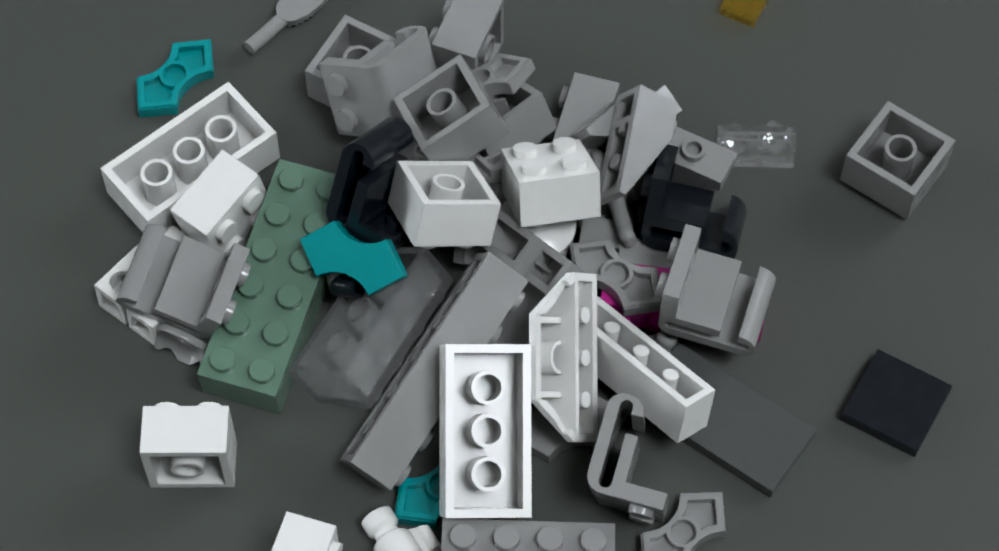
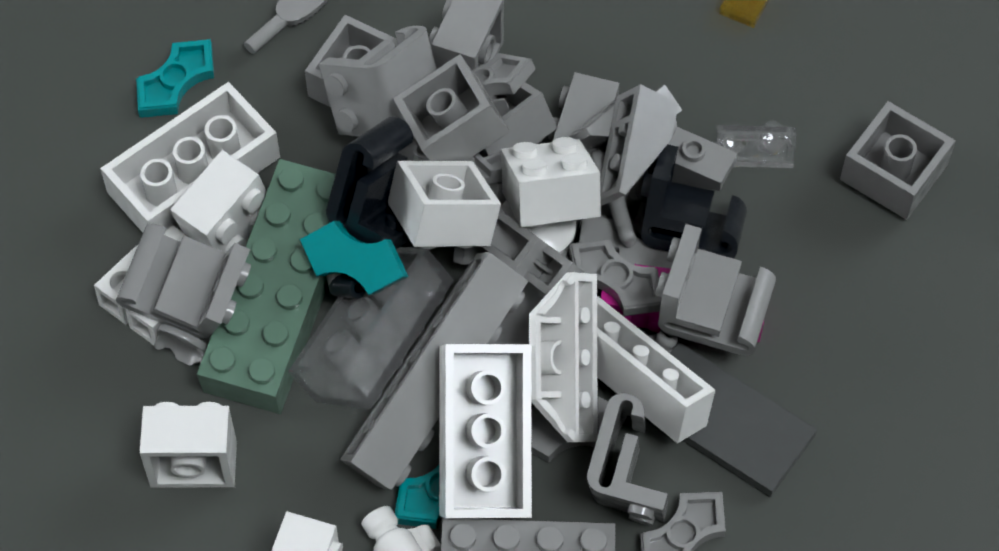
(896, 402): black tile -> none

